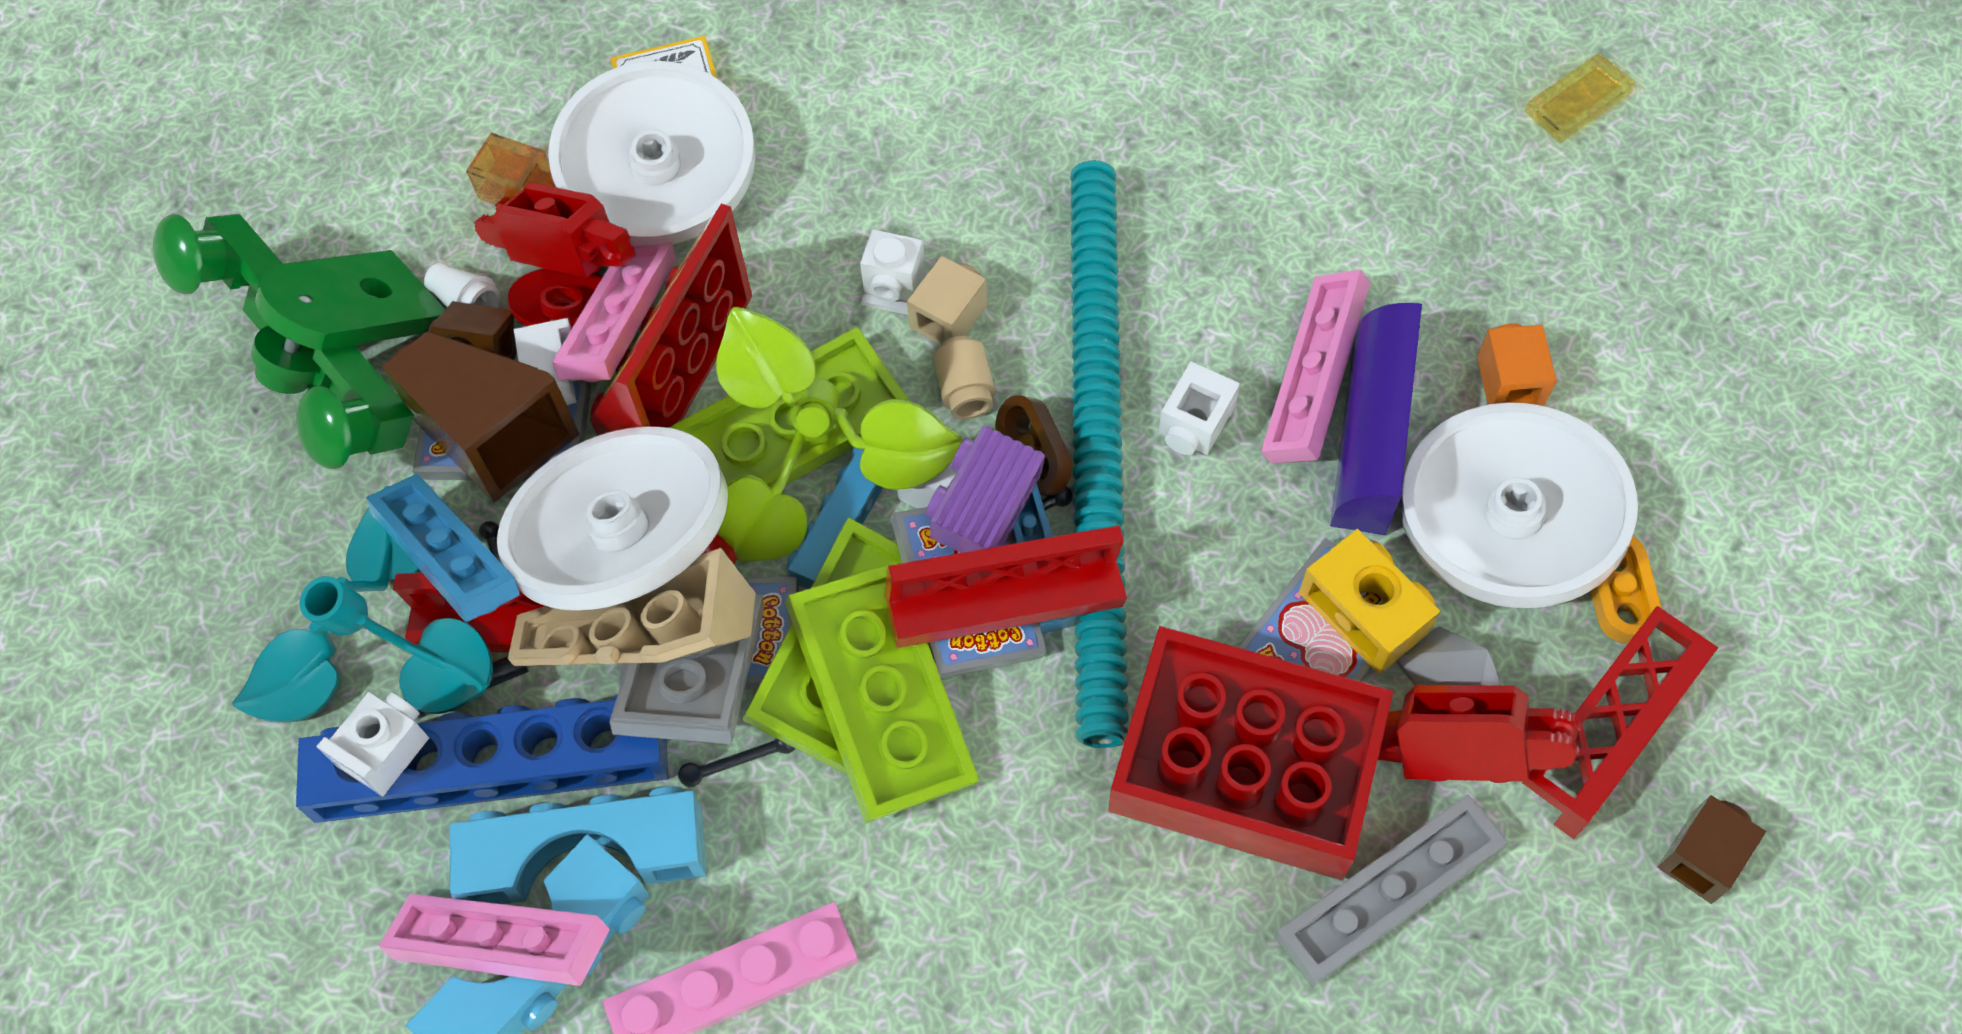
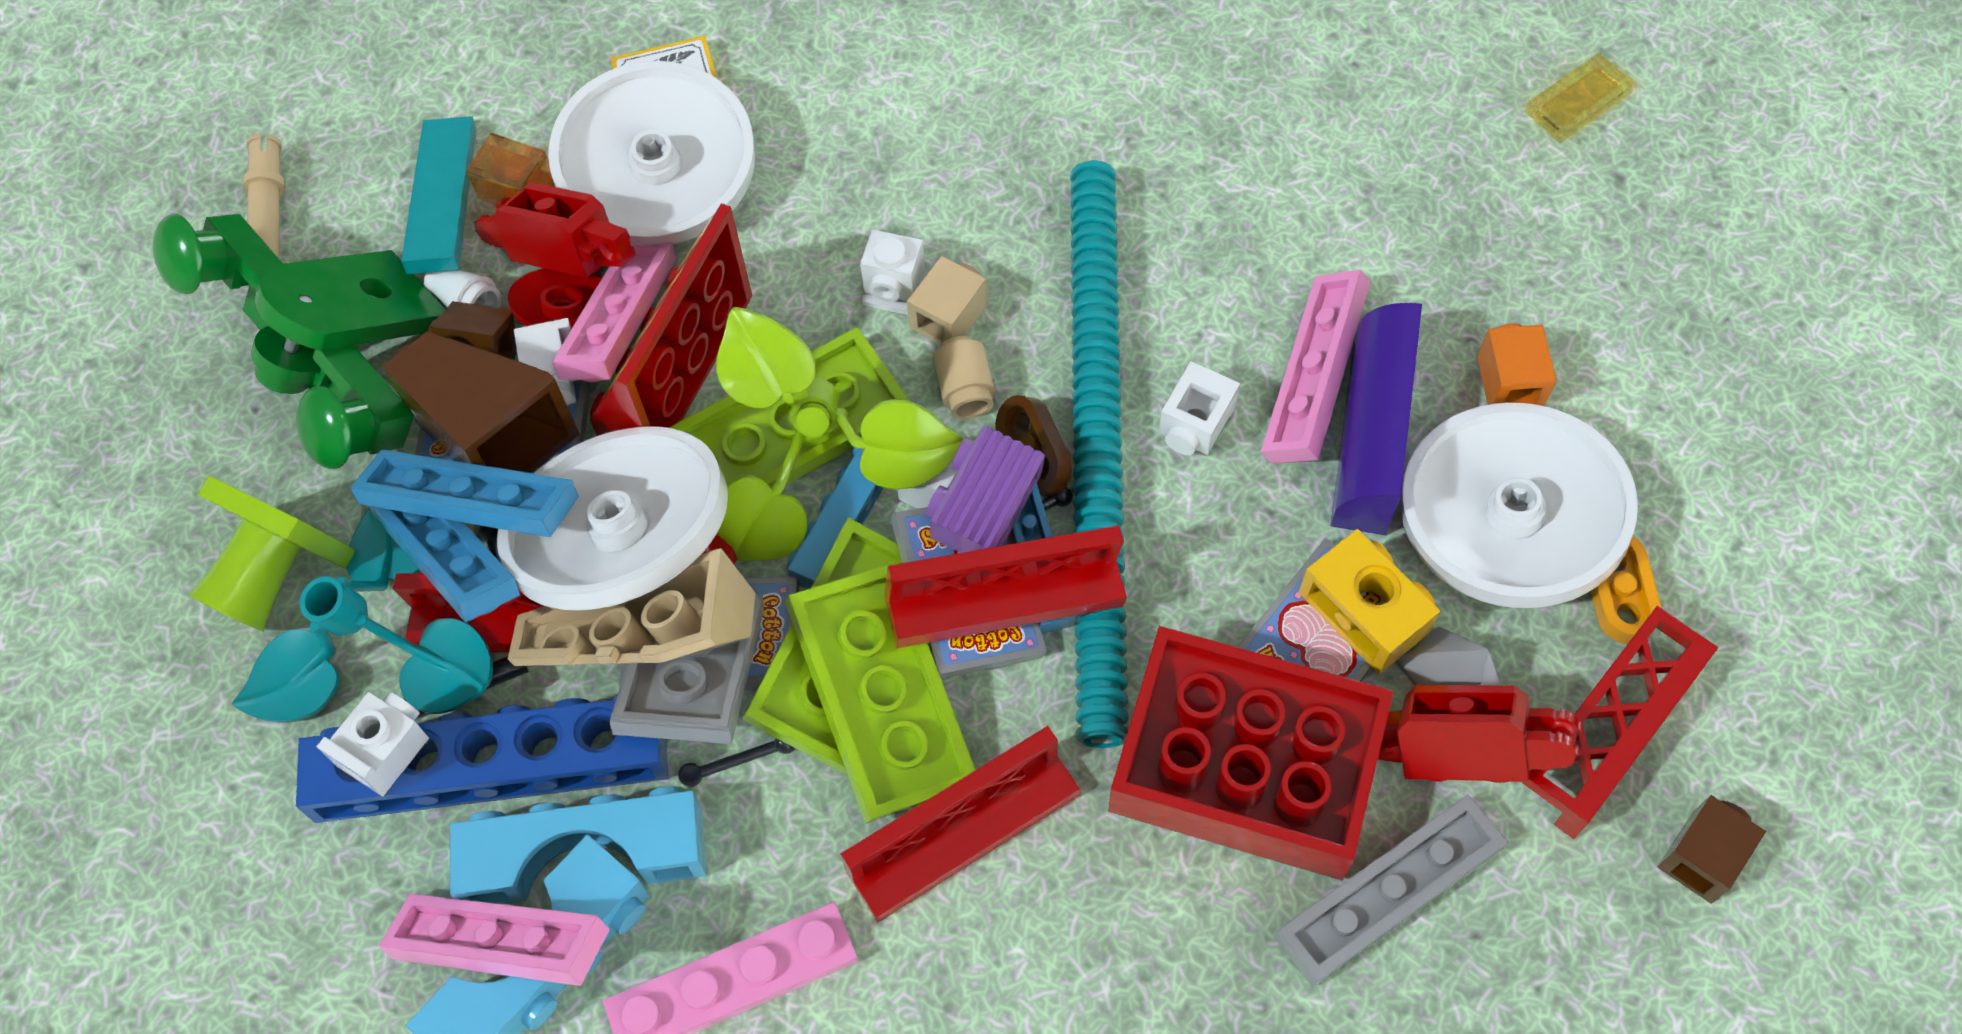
(258, 555): none -> lime plant
(263, 188): none -> tan pin
(439, 196): none -> teal tile
(465, 492): none -> dark azure plate
(903, 864): none -> red fence

